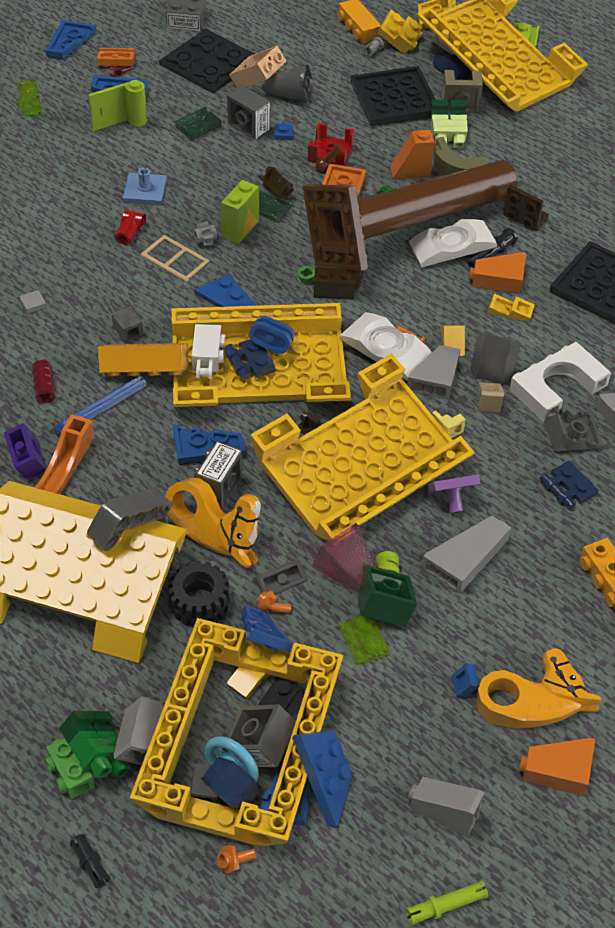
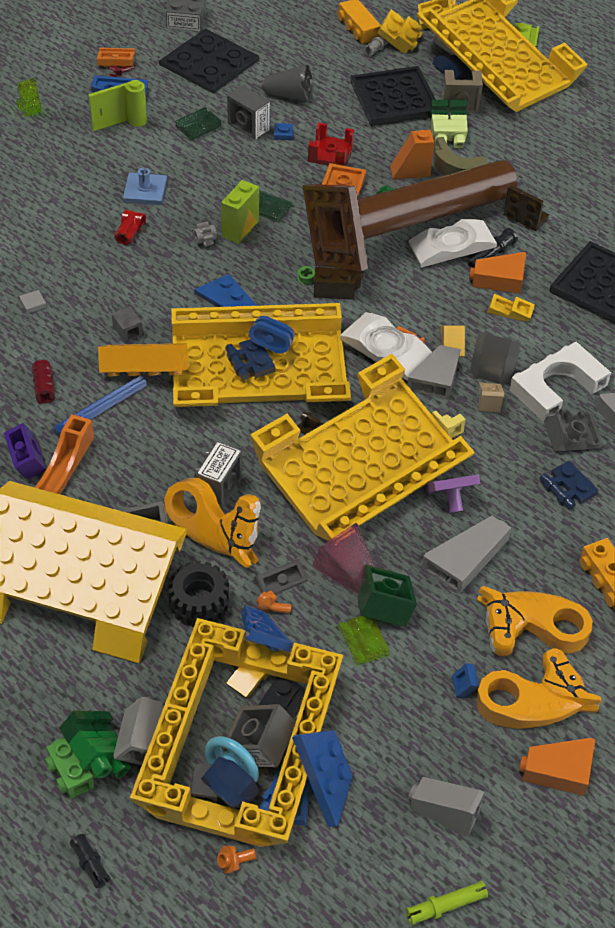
(68, 37): blue wing -> none
(126, 513): dark grey beam -> none
(166, 266): tan window -> none
(194, 443): blue wing -> none
(206, 350): white brick -> none
(258, 67): light nougat window -> none
(280, 188): dark brown hinge -> none
(323, 163): reddish brown bar -> none
(388, 561): lime wheel -> none
(537, 612): none -> light orange animal

